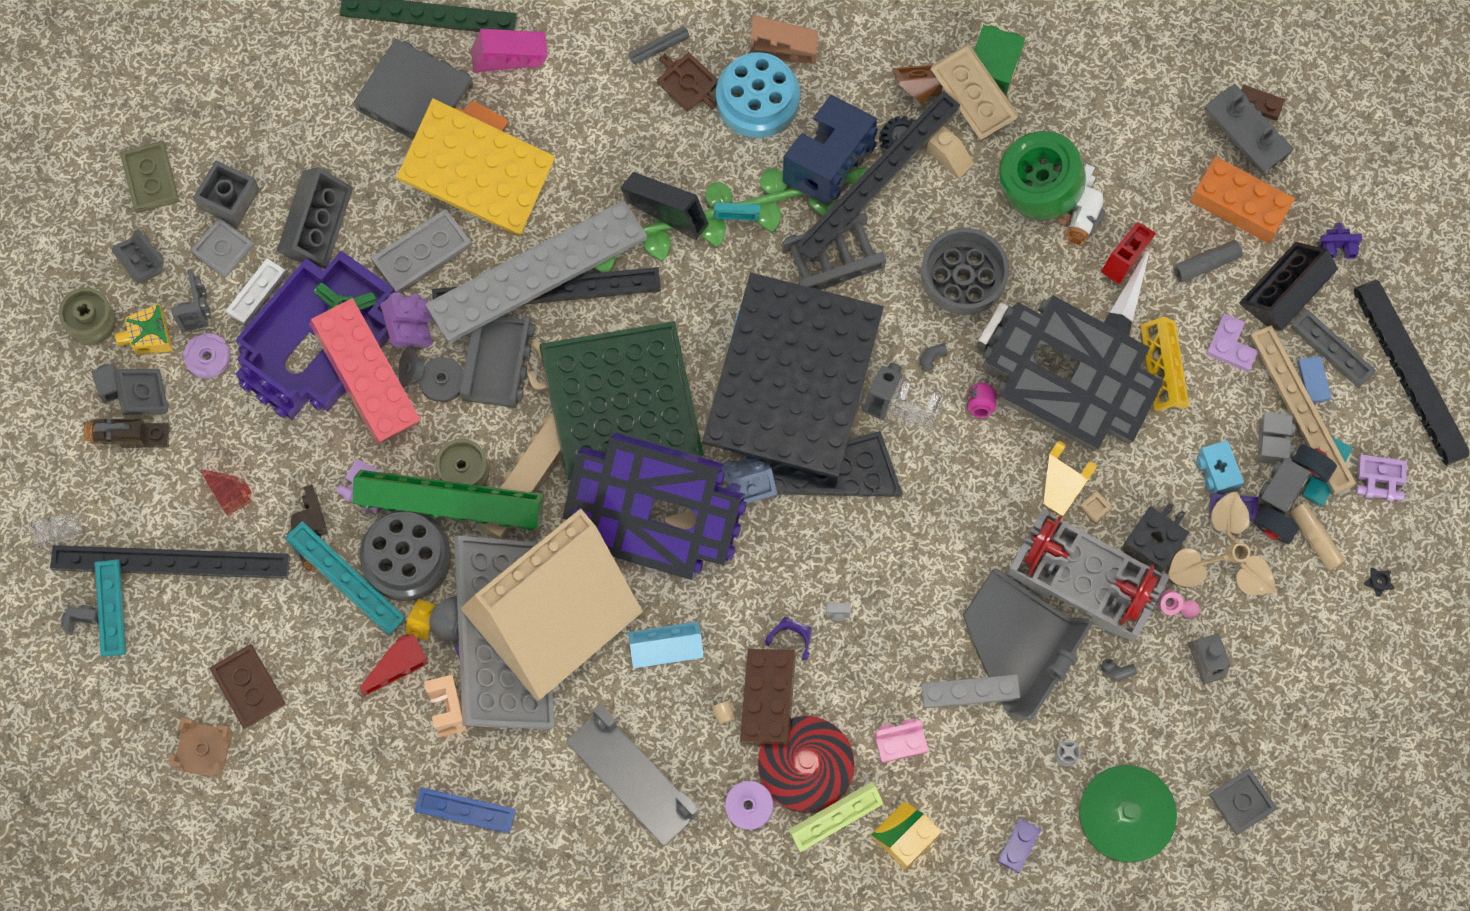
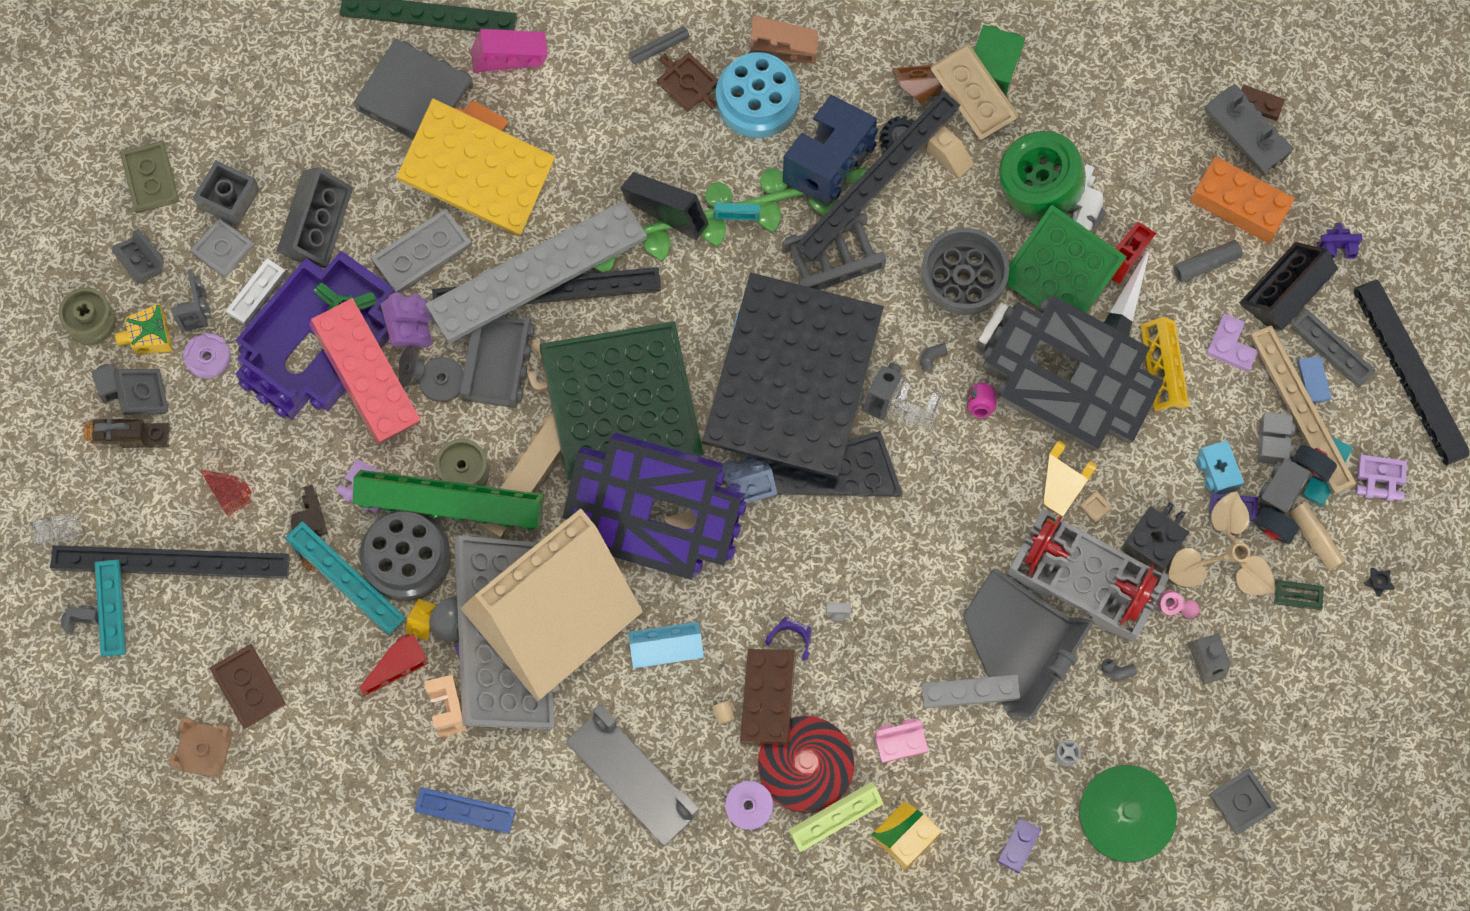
(1063, 262): none -> green plate
(1295, 603): none -> dark green tile

